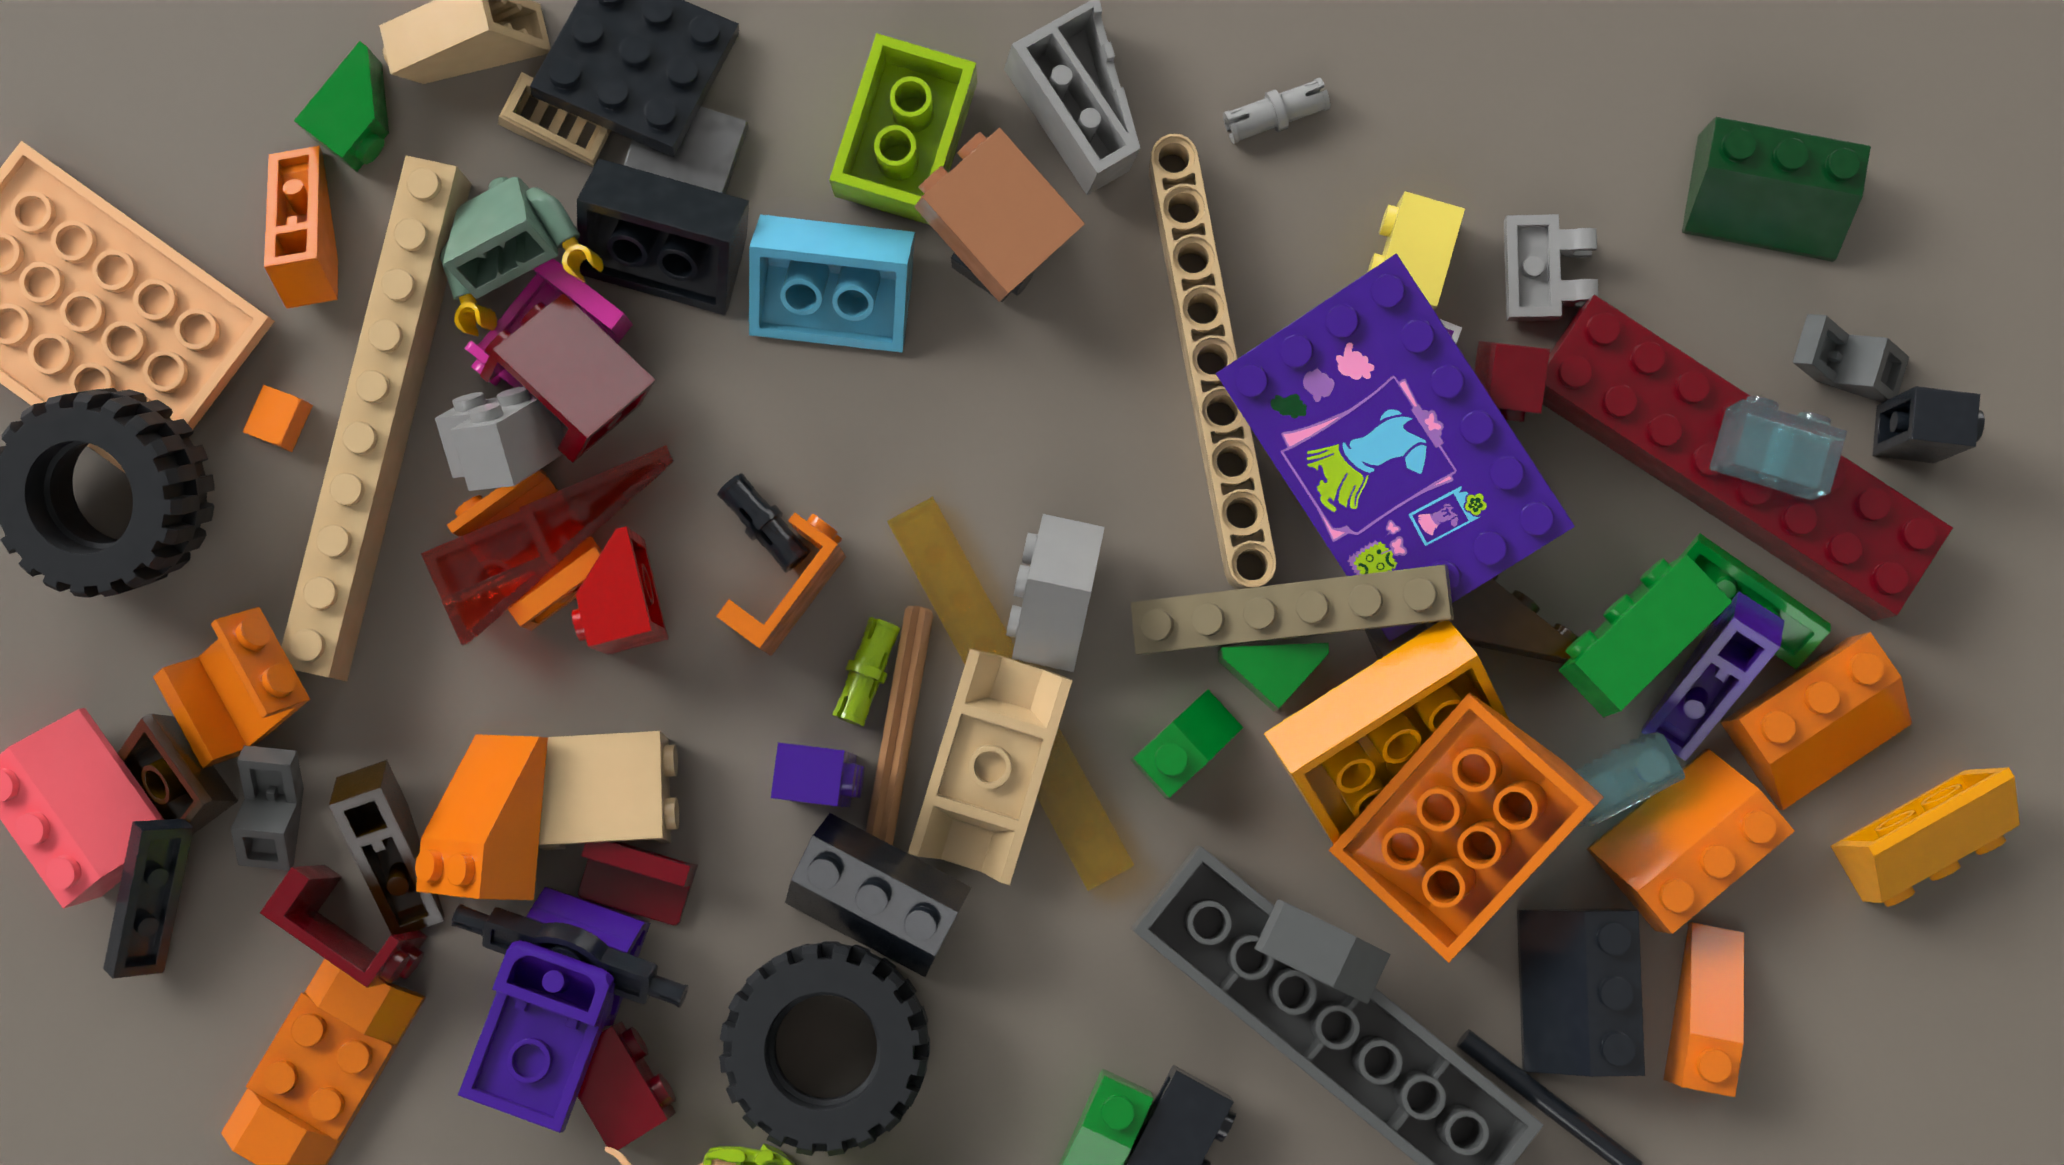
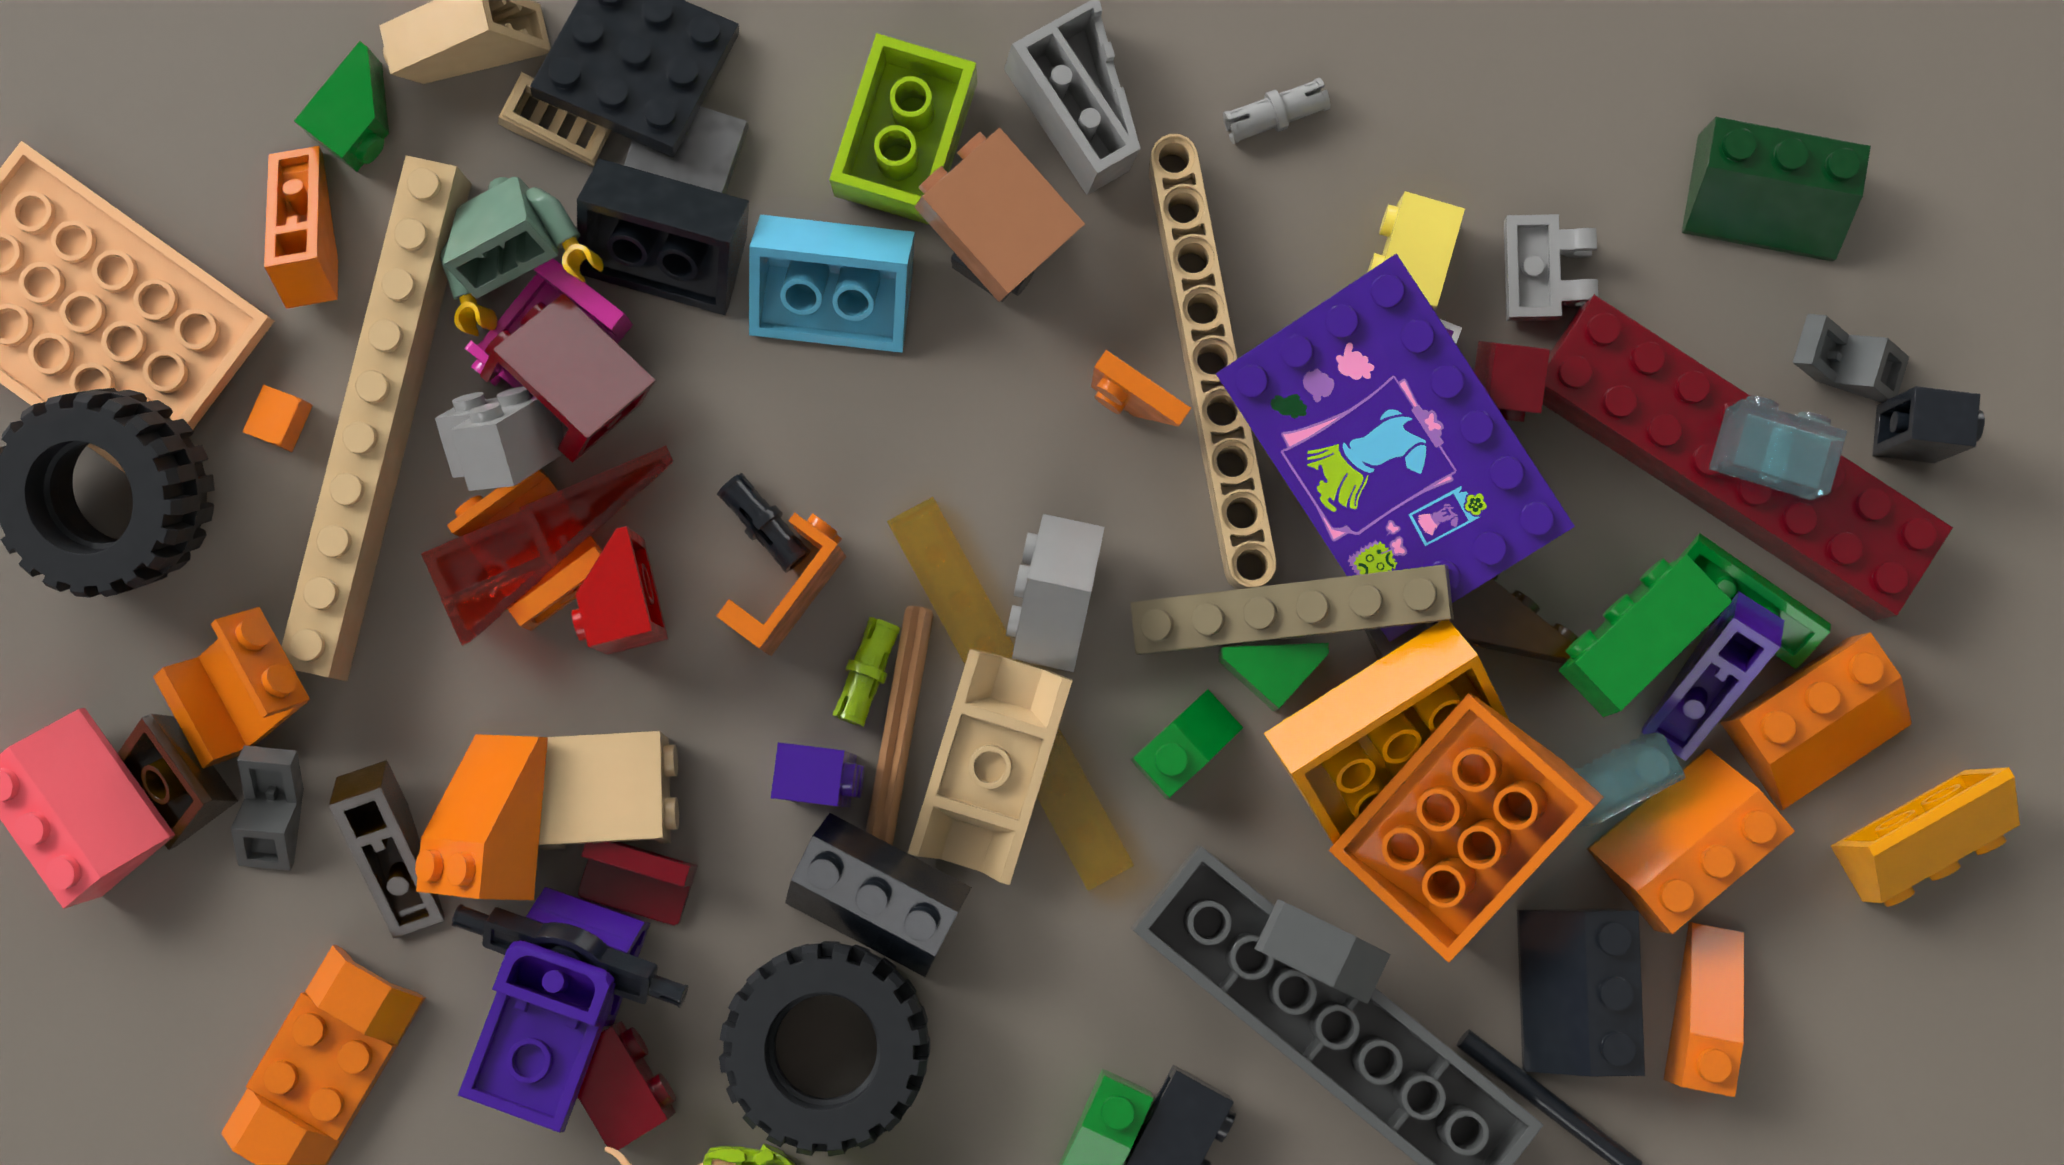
(148, 897): black plate -> none
(296, 908): dark red panel -> none
(1127, 389): none -> orange wing

